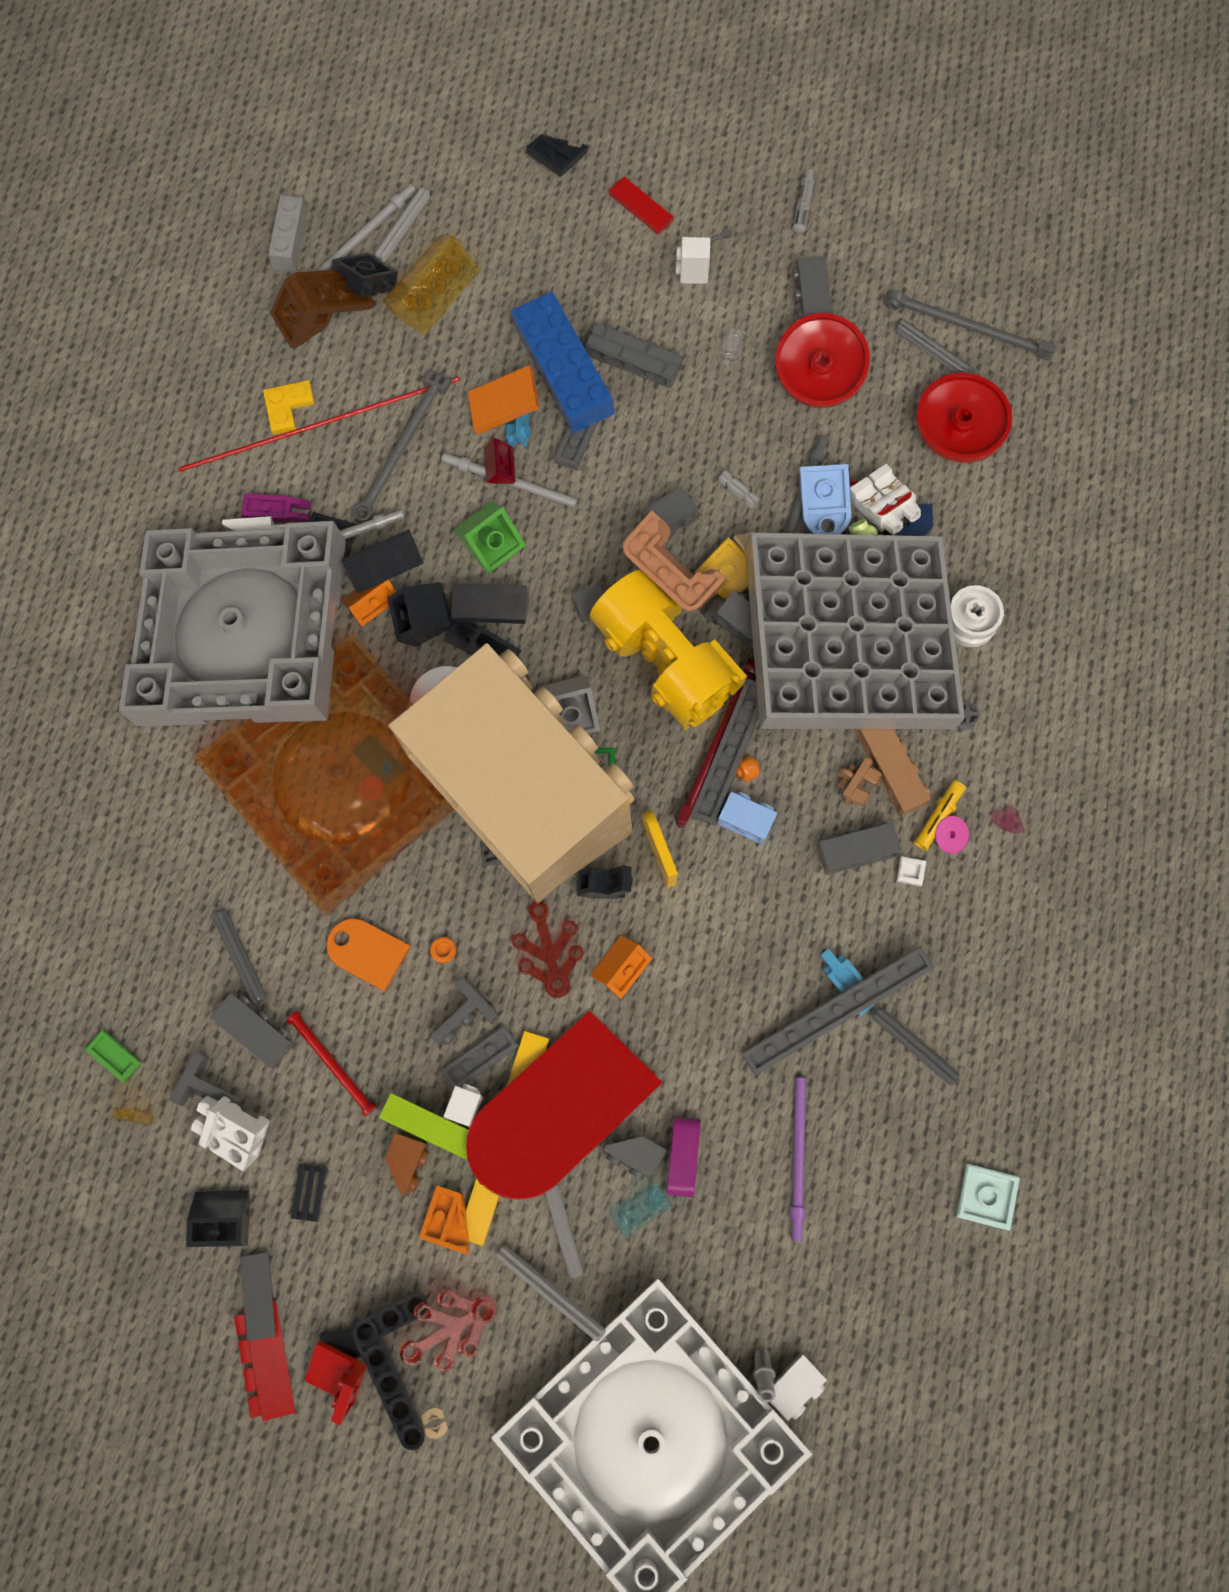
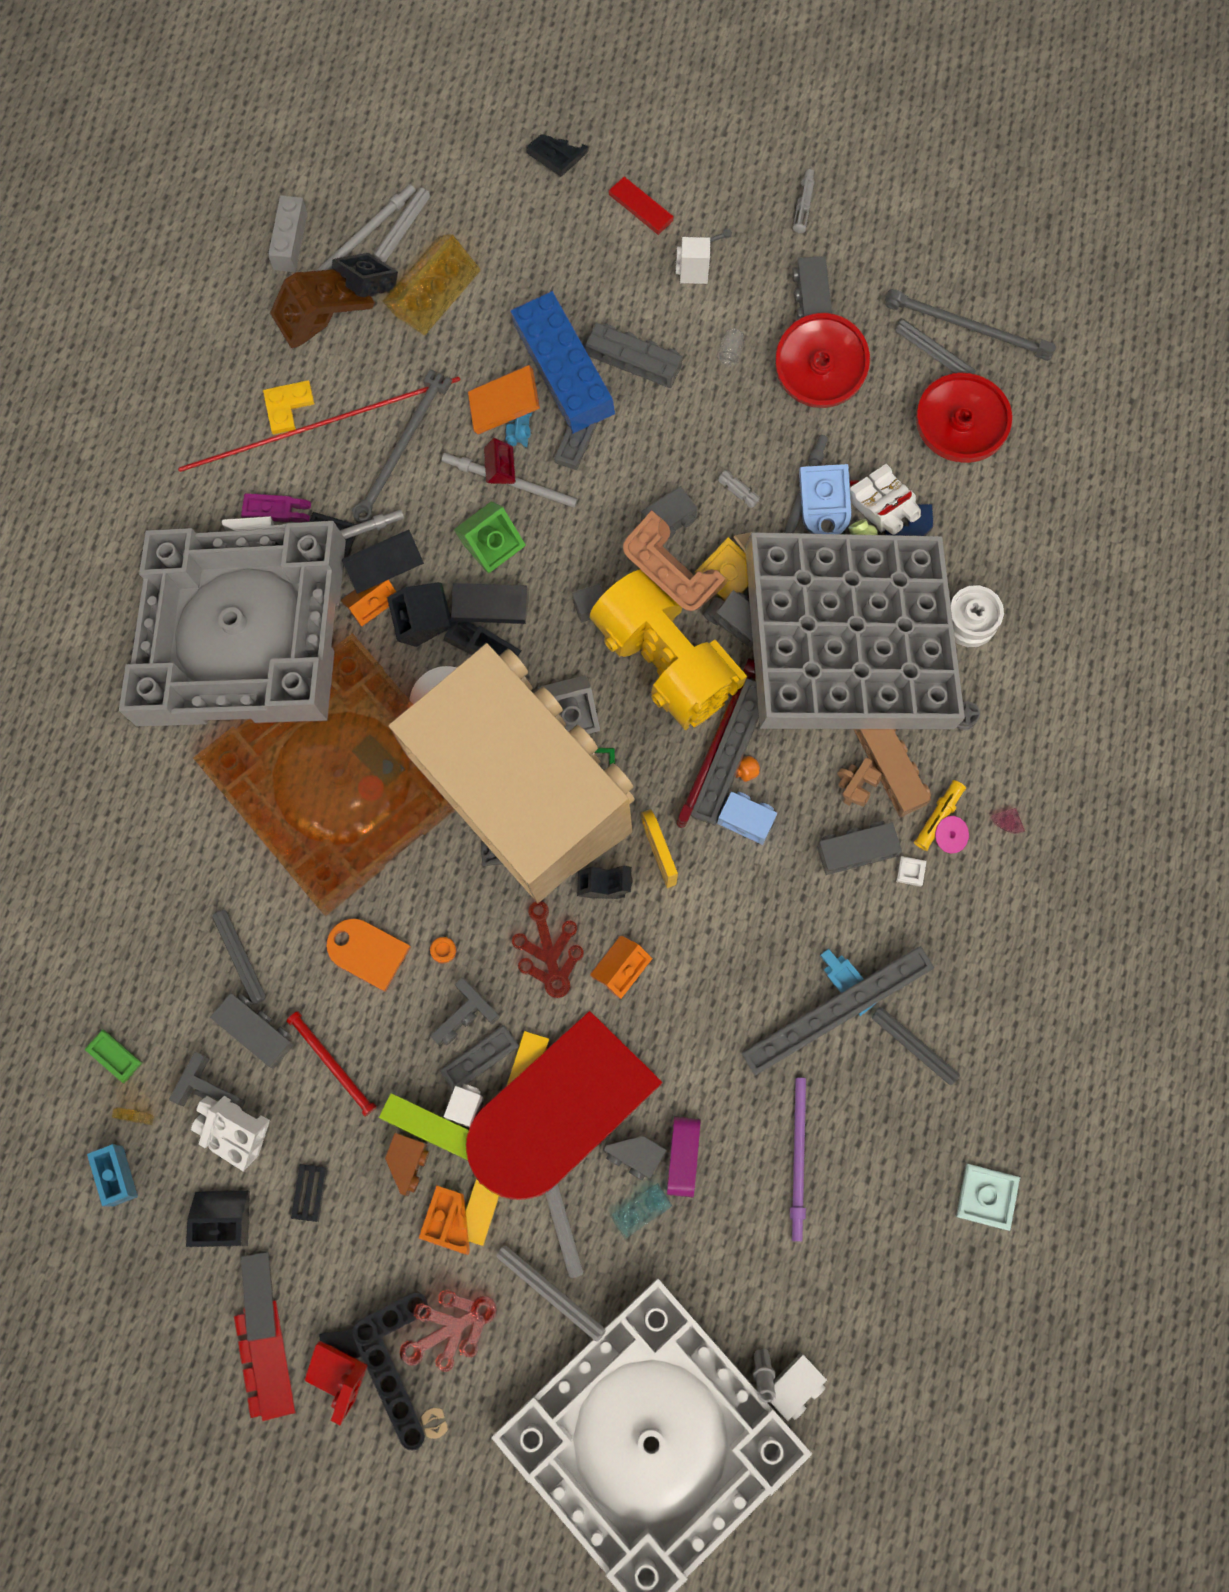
(112, 1175): none -> dark azure brick

